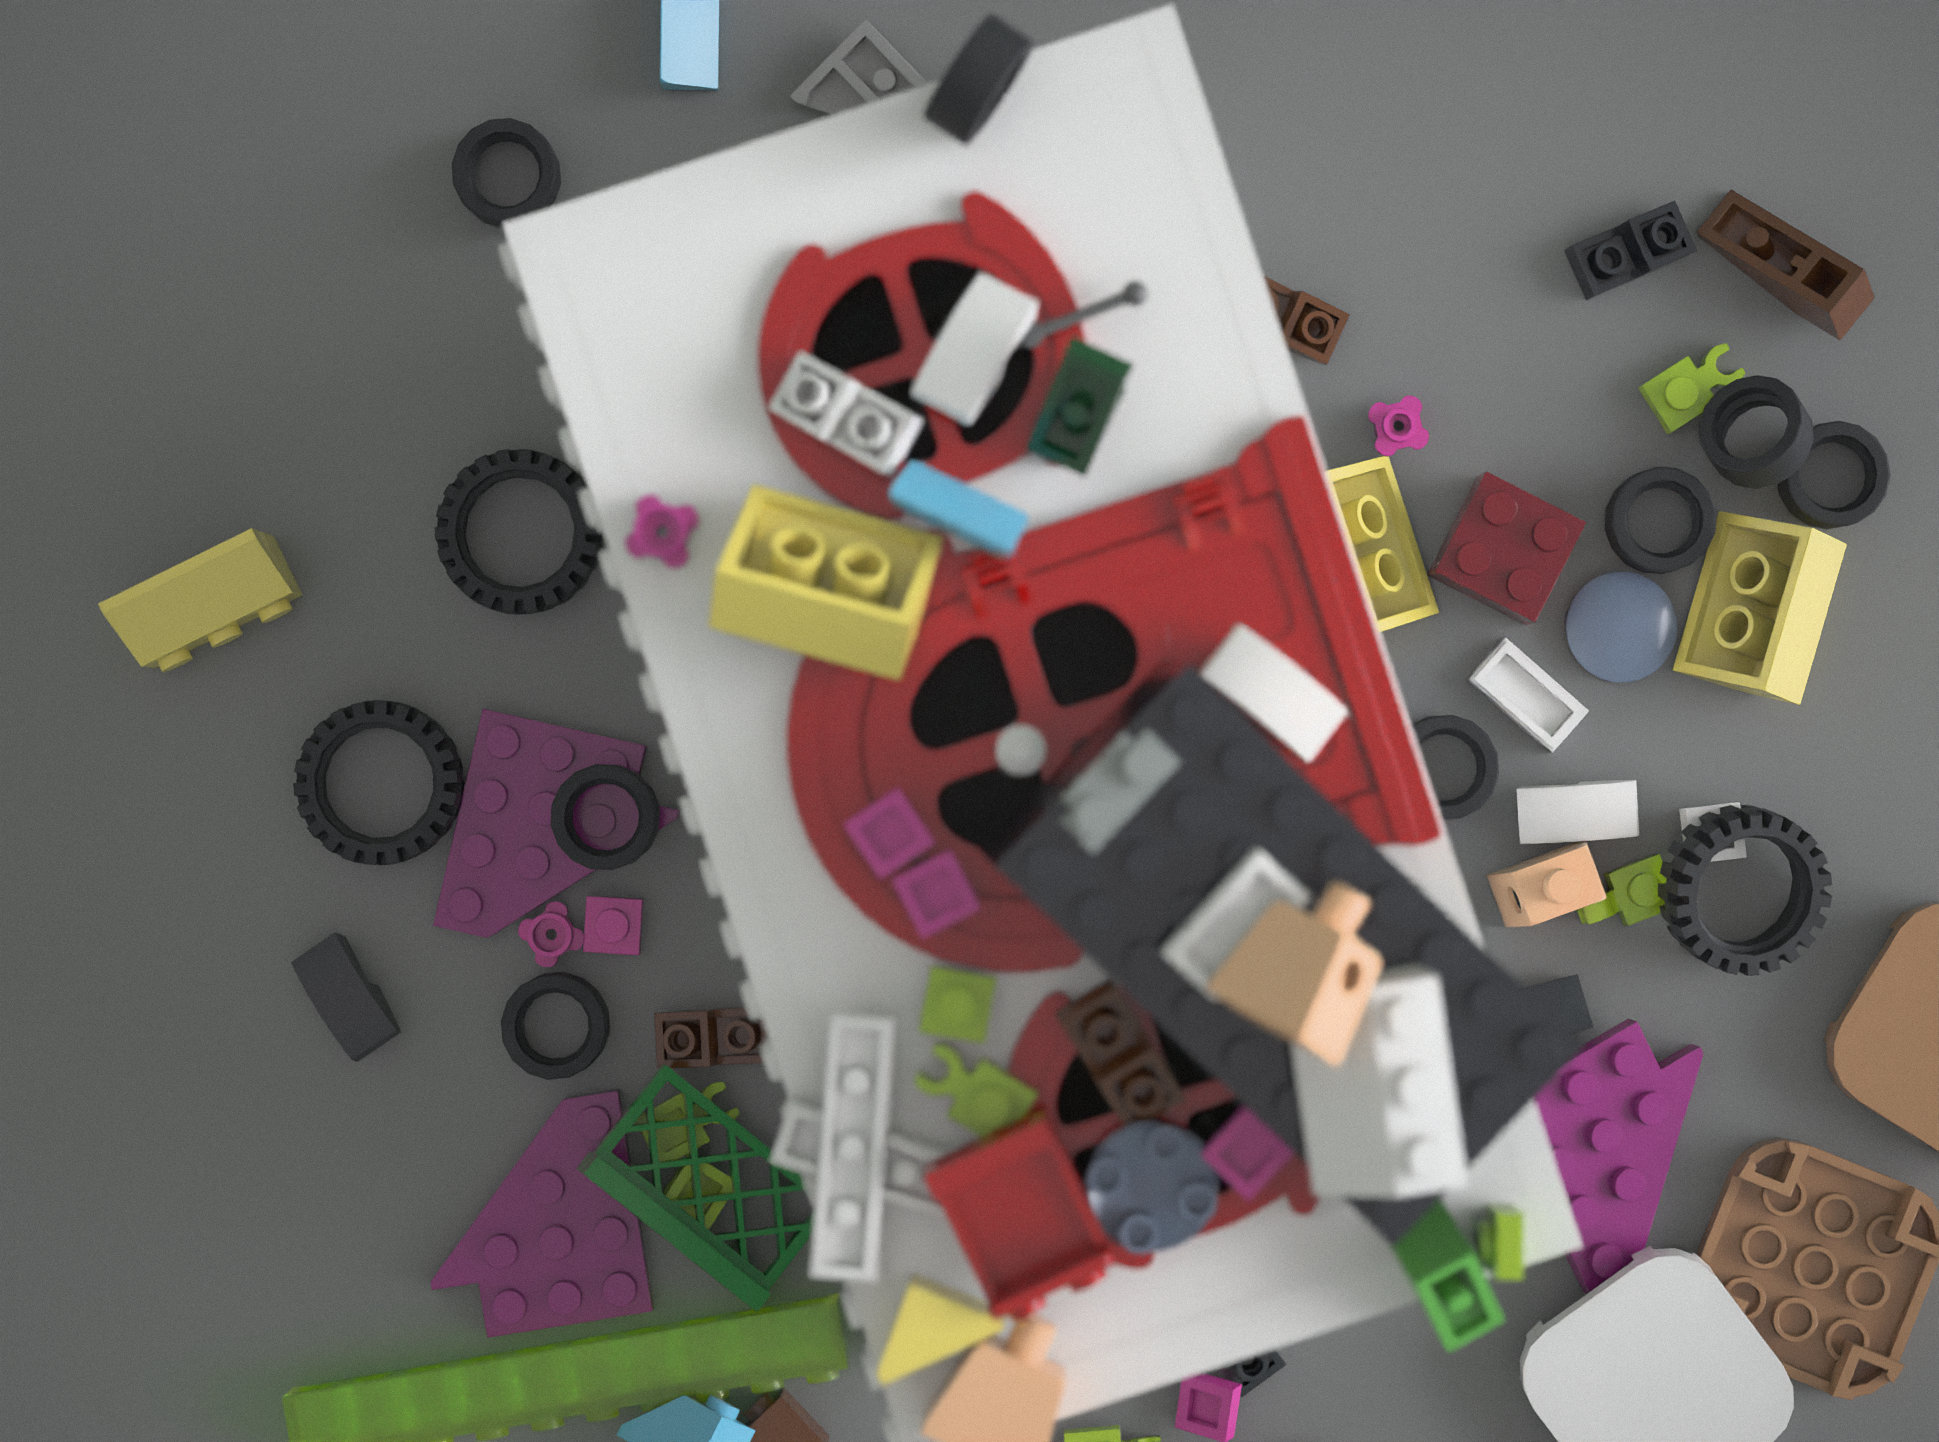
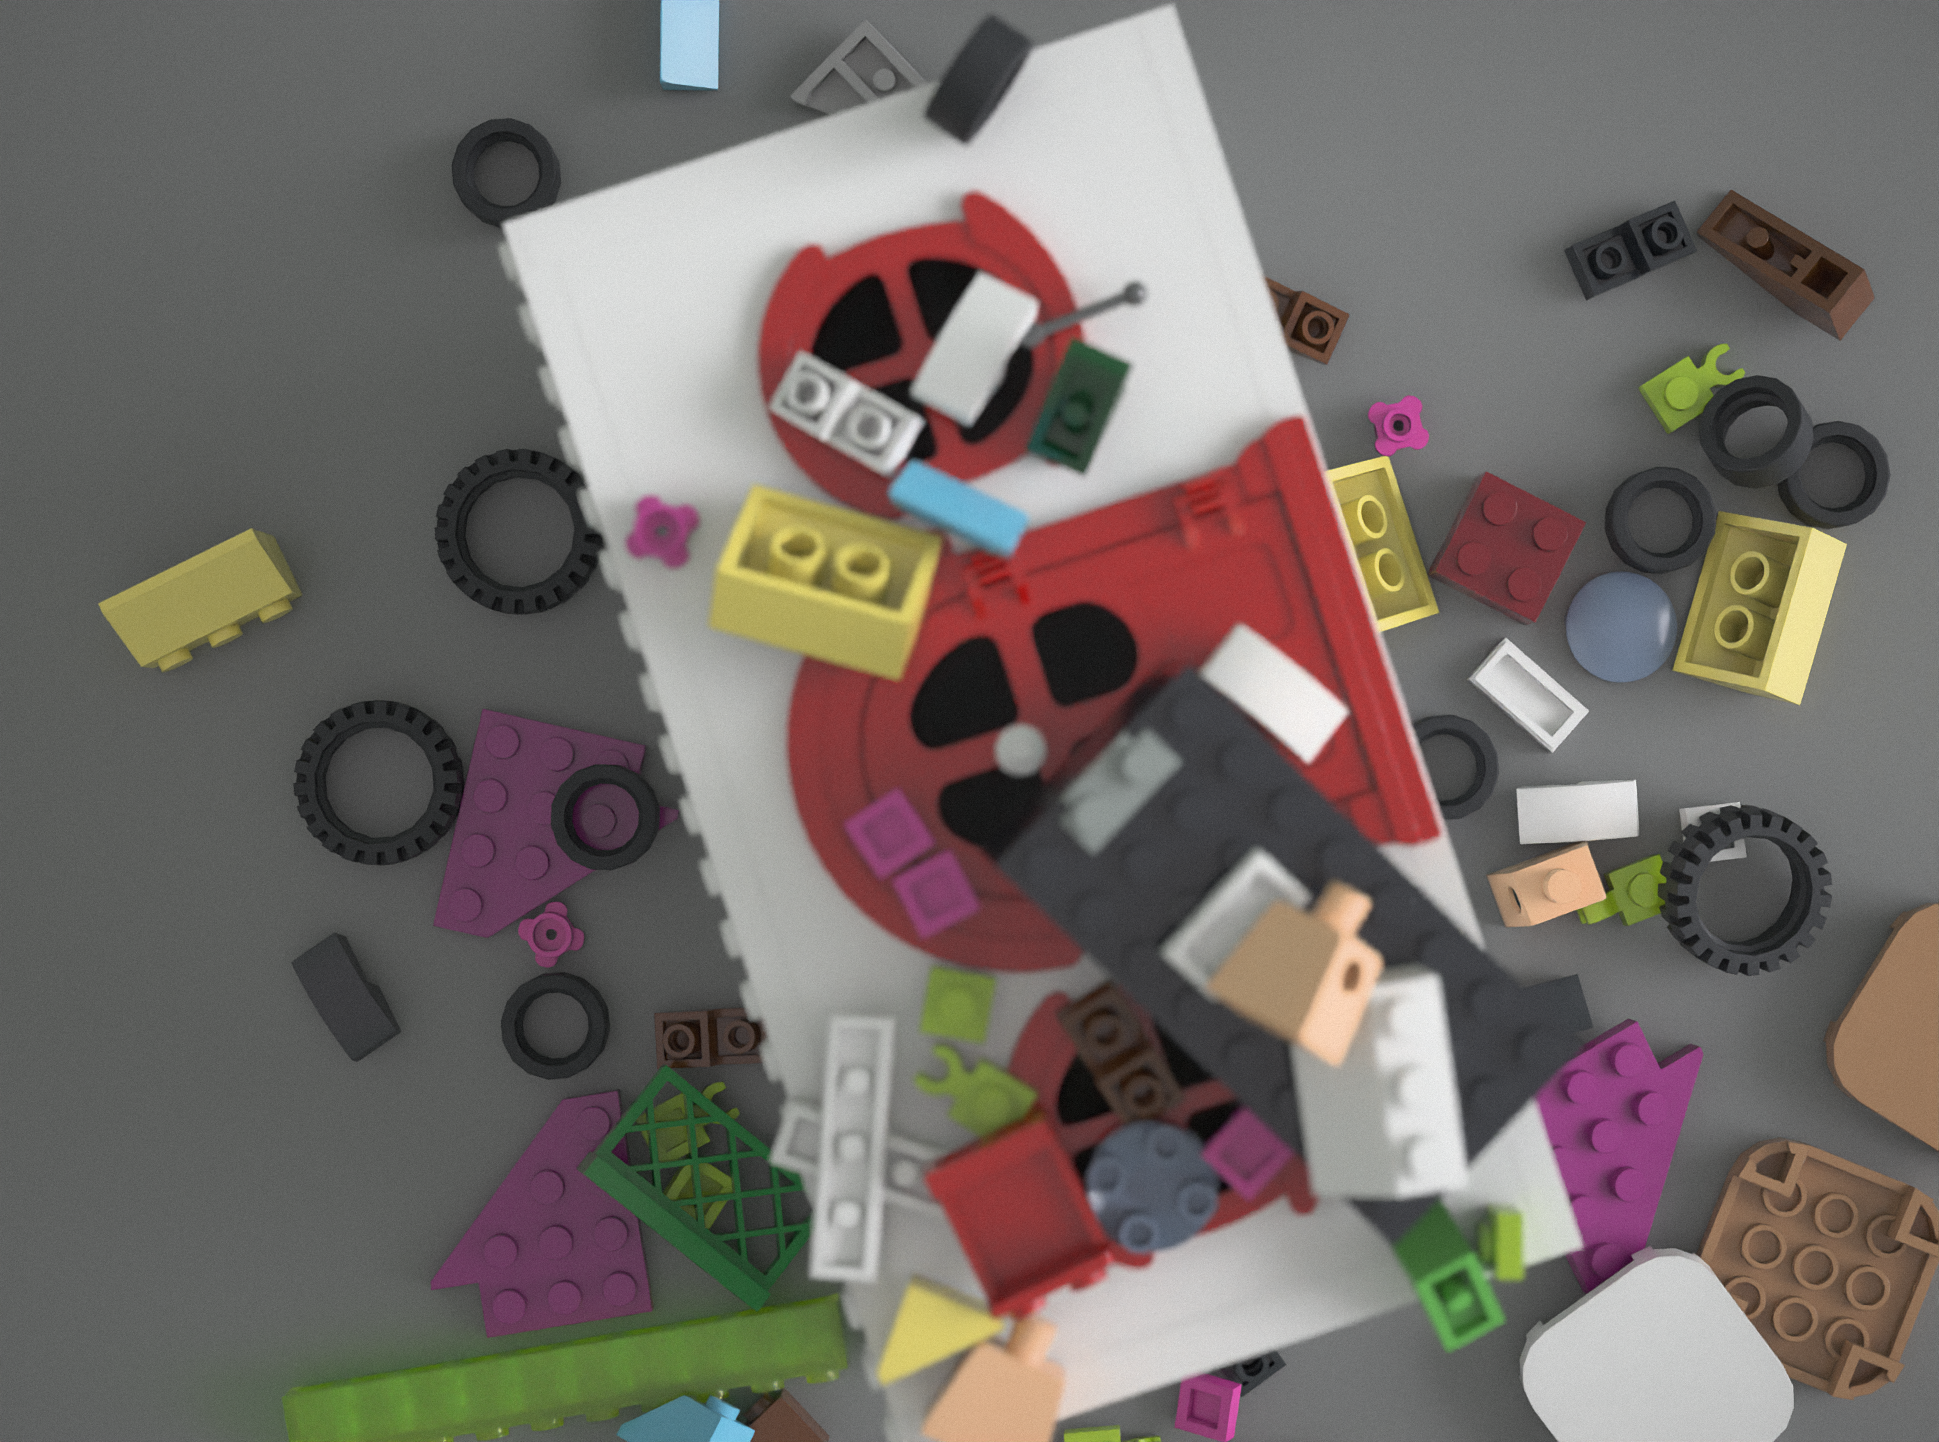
(613, 925): dark pink plate -> none

